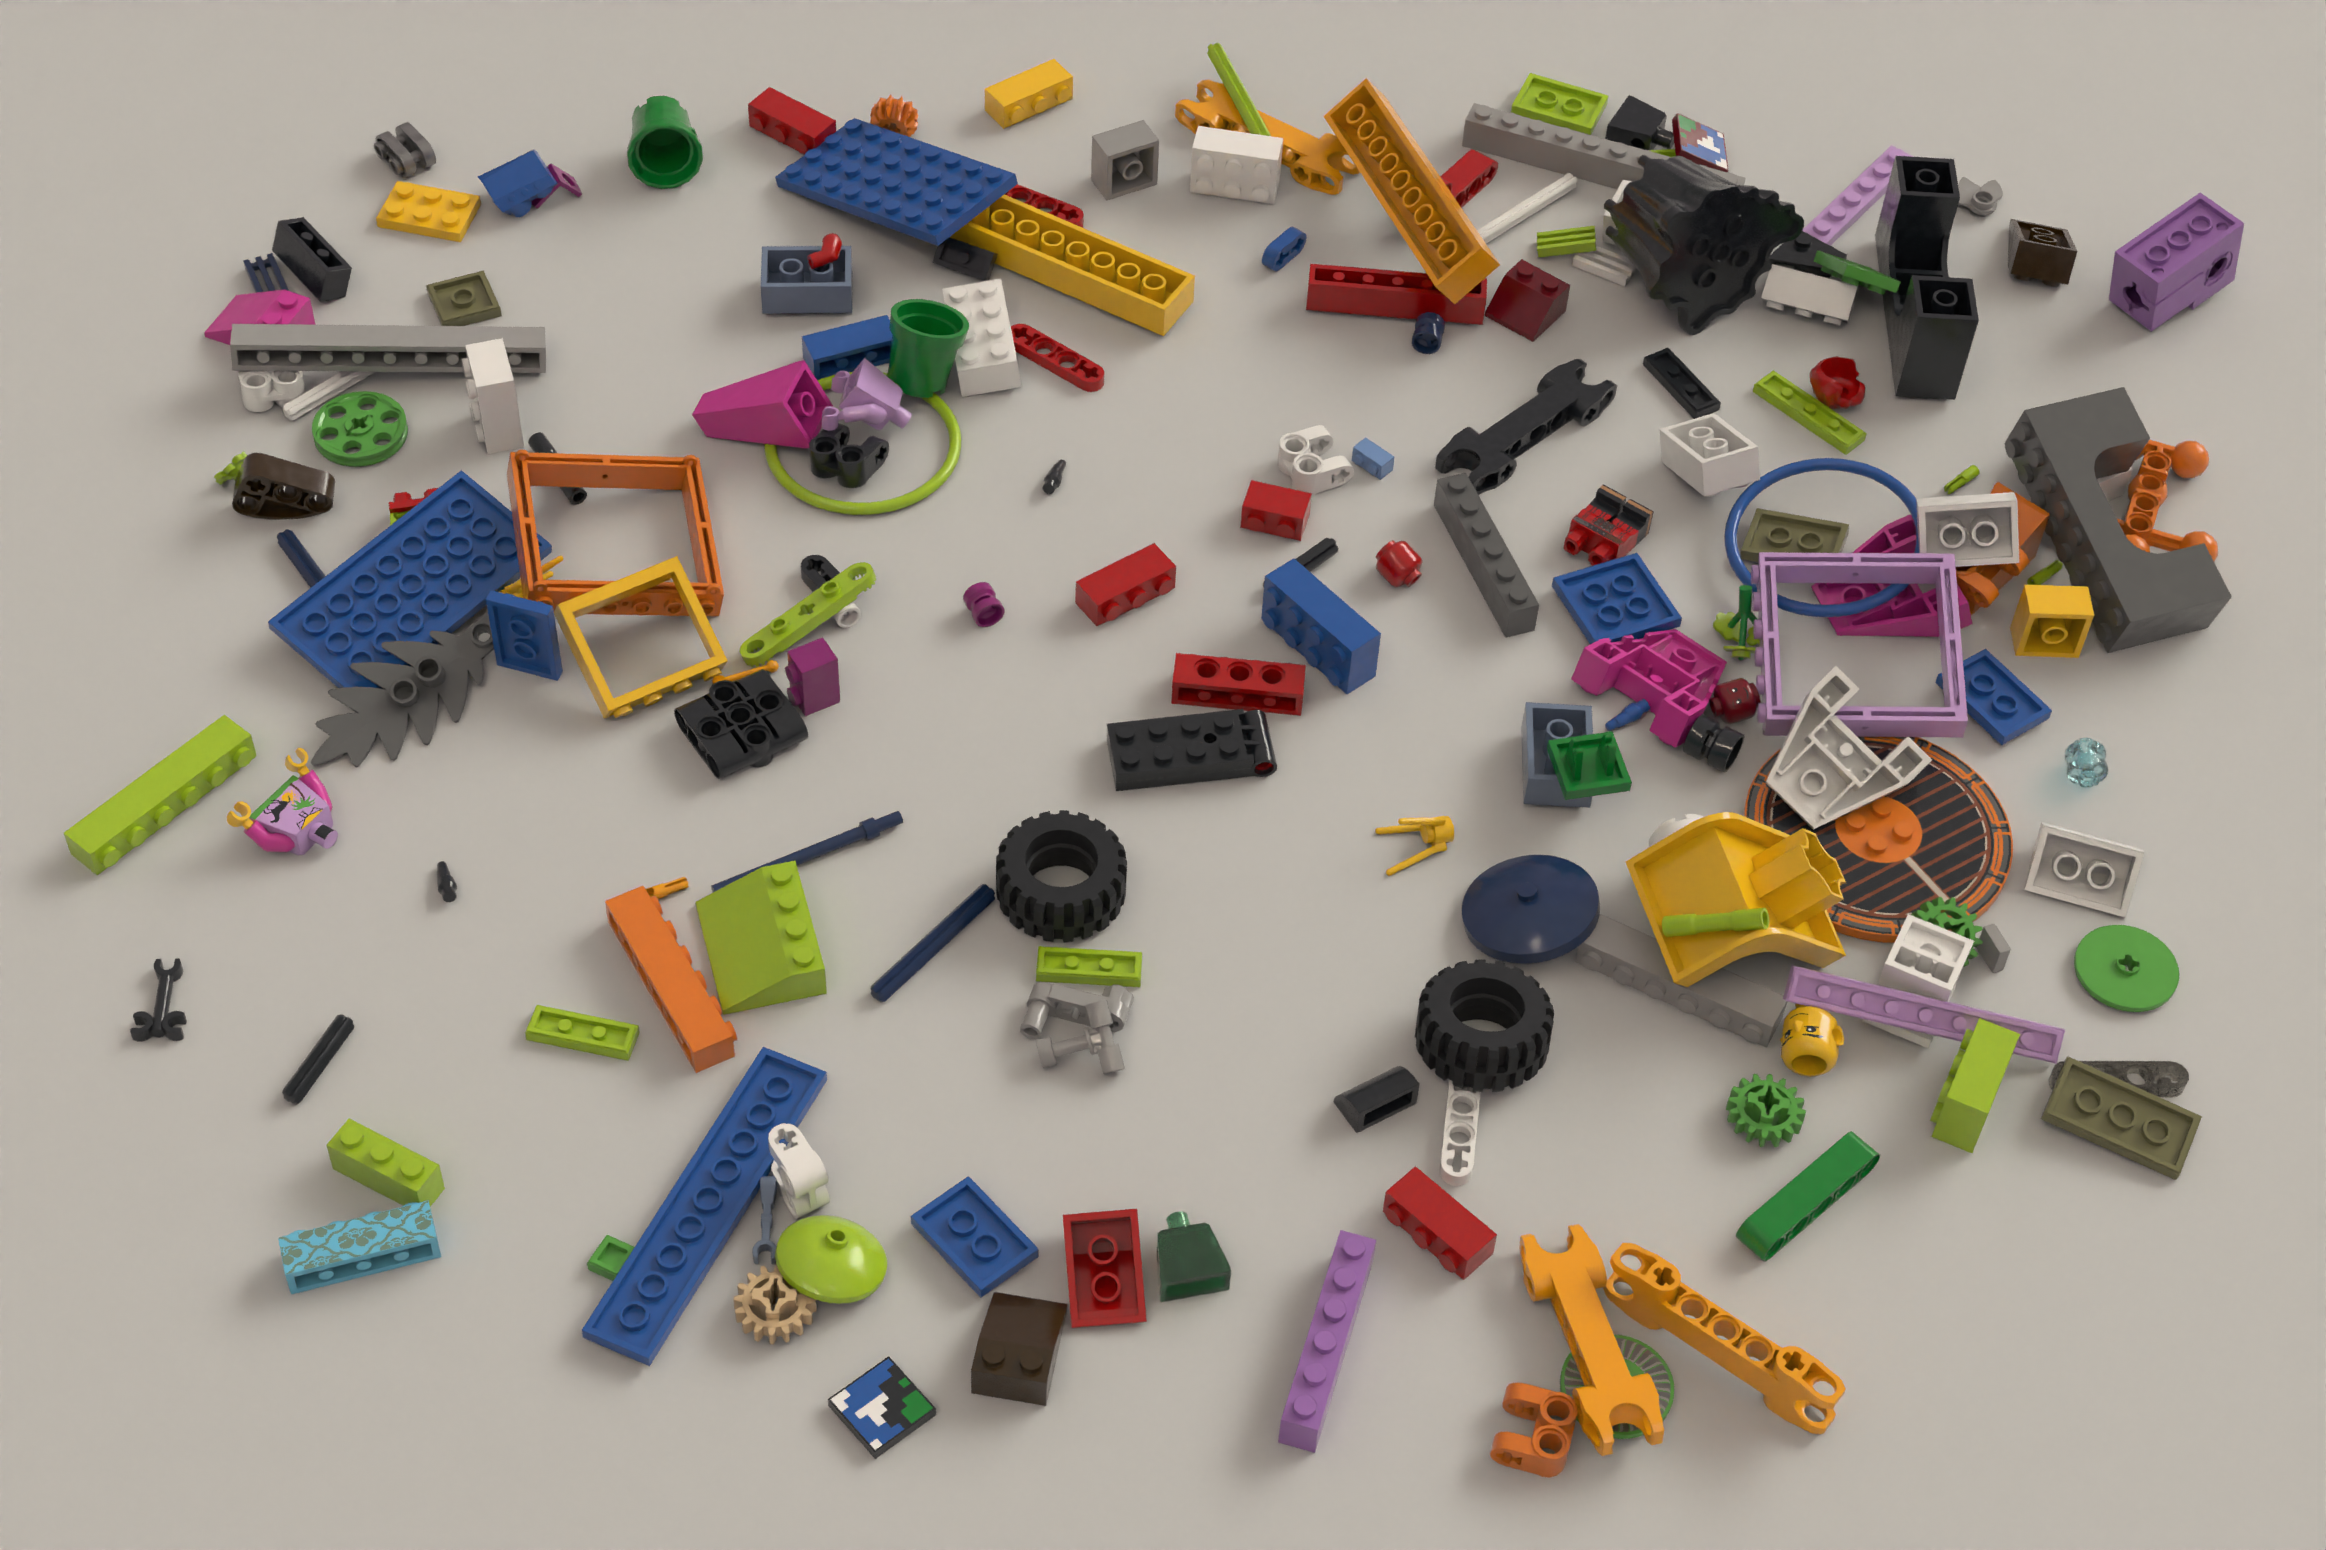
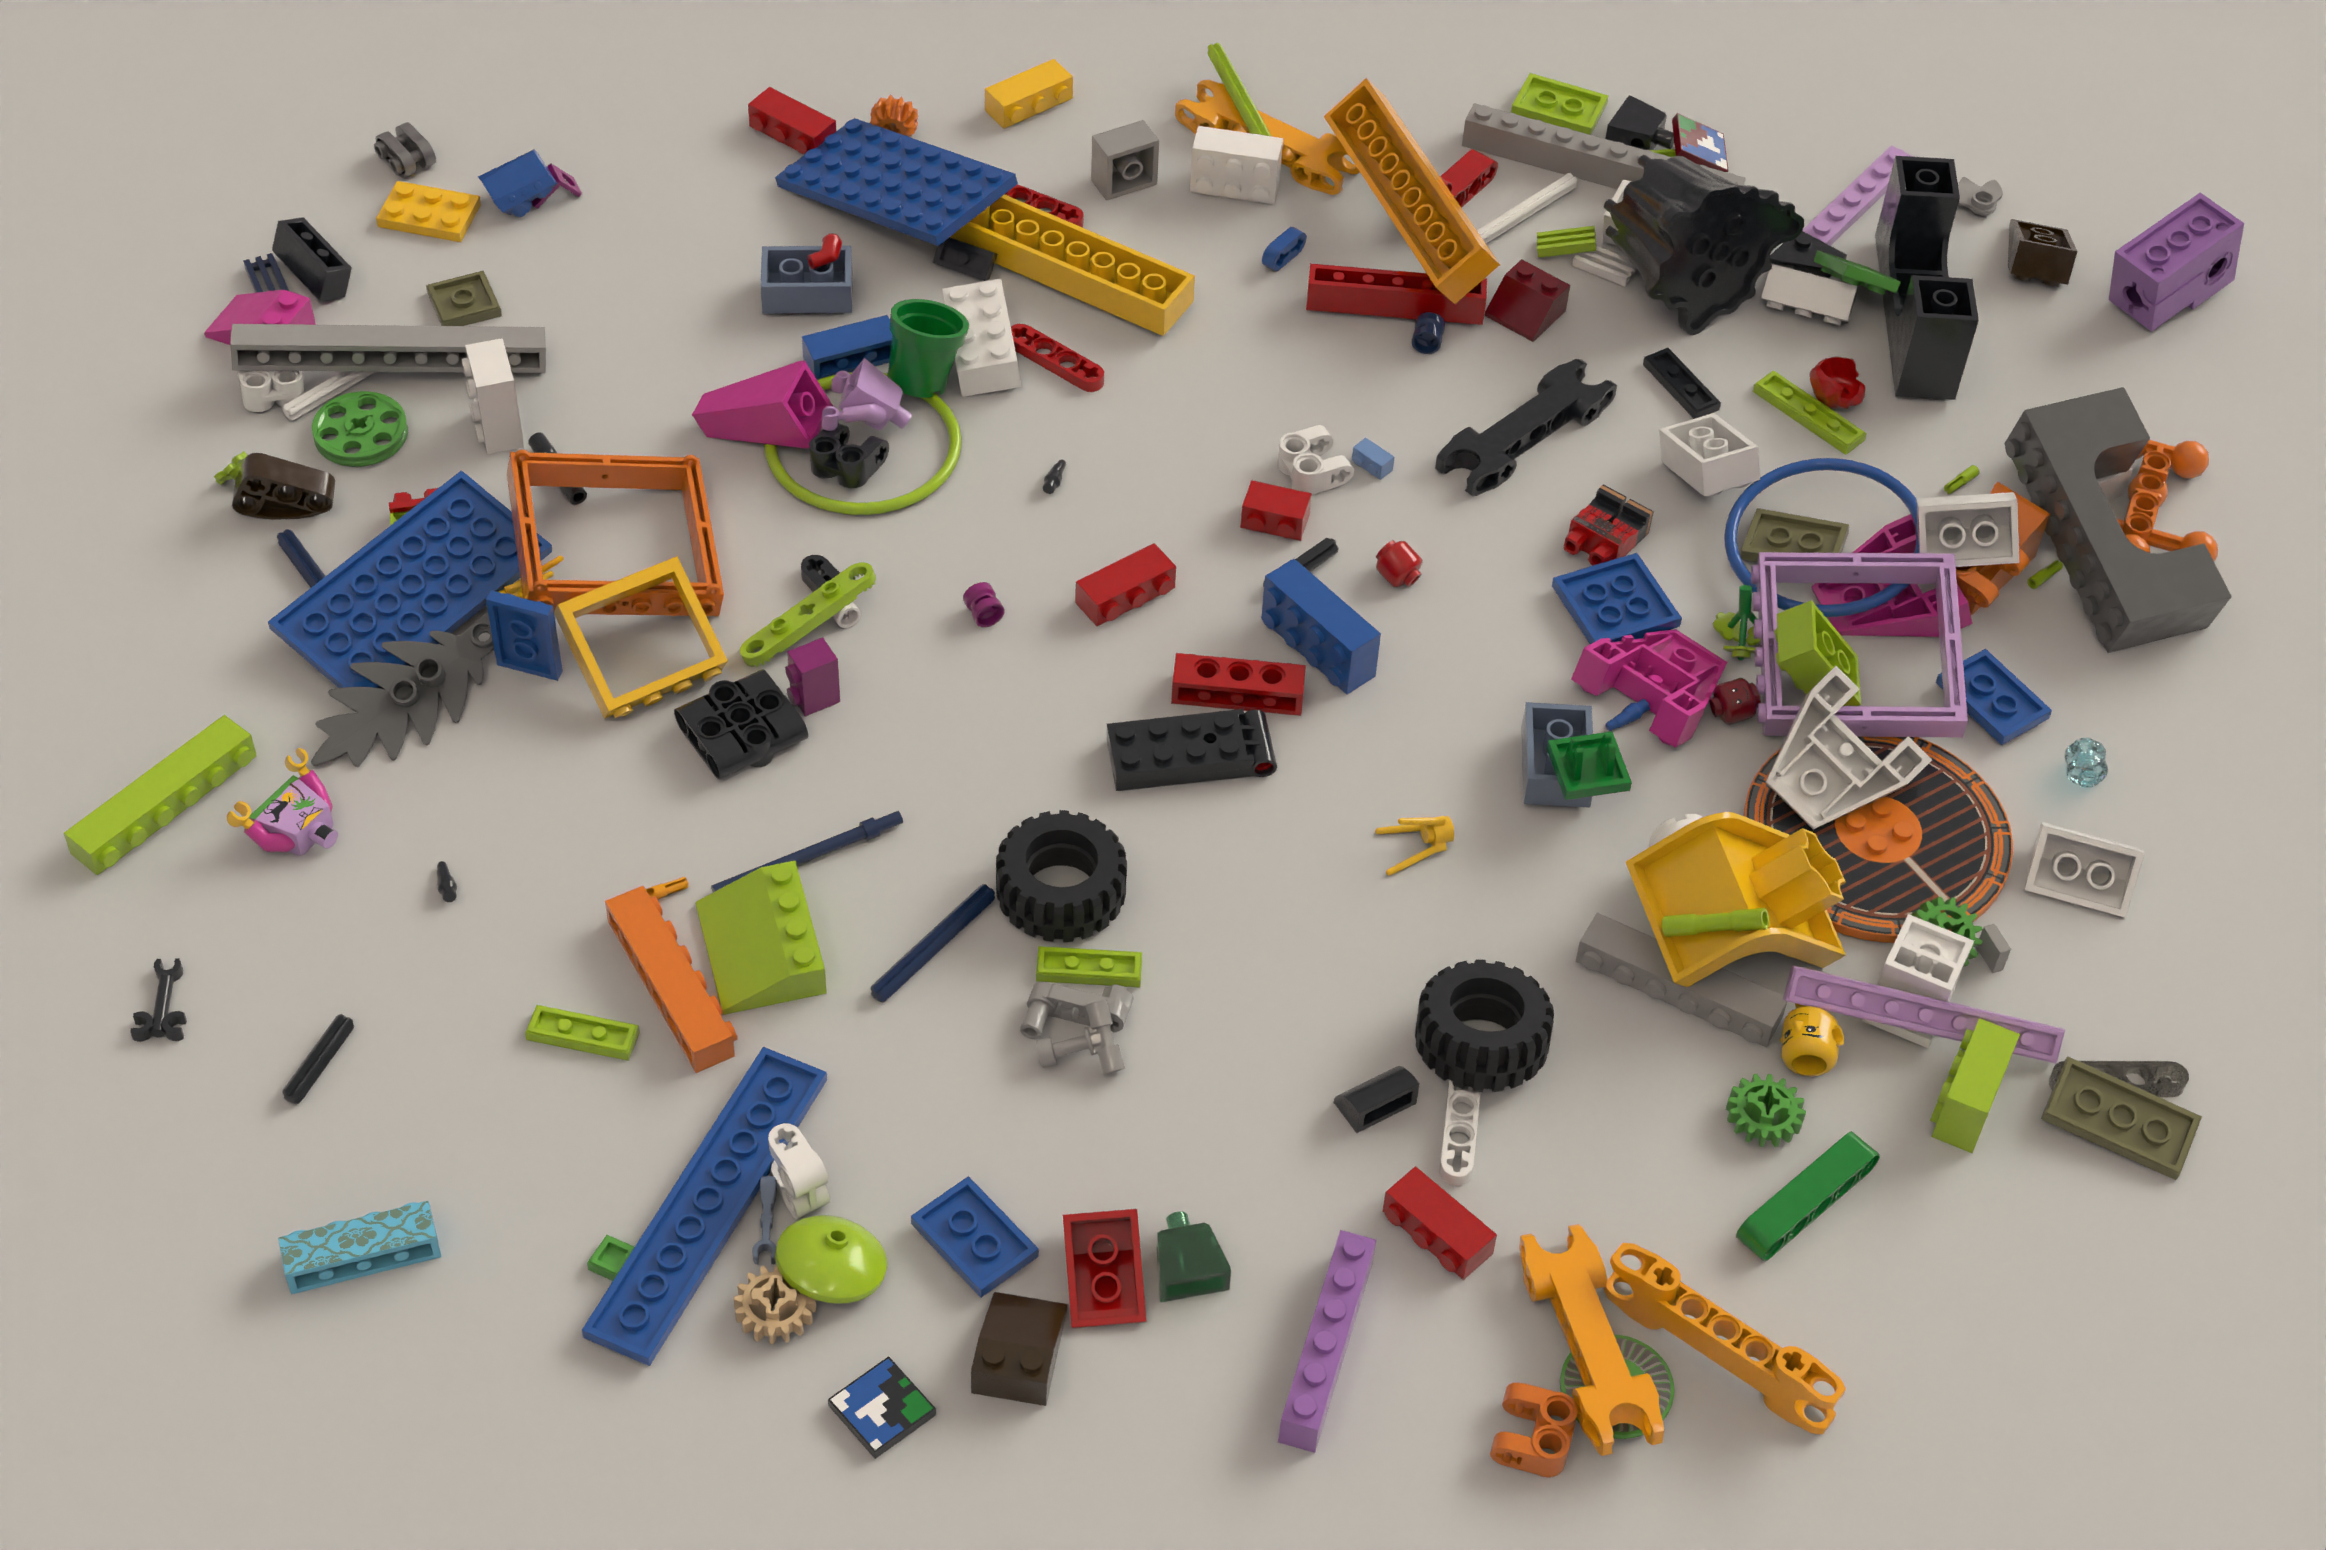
(384, 1165): lime brick -> none
(663, 144): green piece -> none
(771, 666): light orange hinge -> none
(1486, 555): dark grey brick -> none
(1530, 909): dark blue dish -> none
(1723, 748): black wheel -> none
(1812, 648): none -> lime brick
(2051, 621): yellow brick -> none
(2102, 973): bright green piece -> none

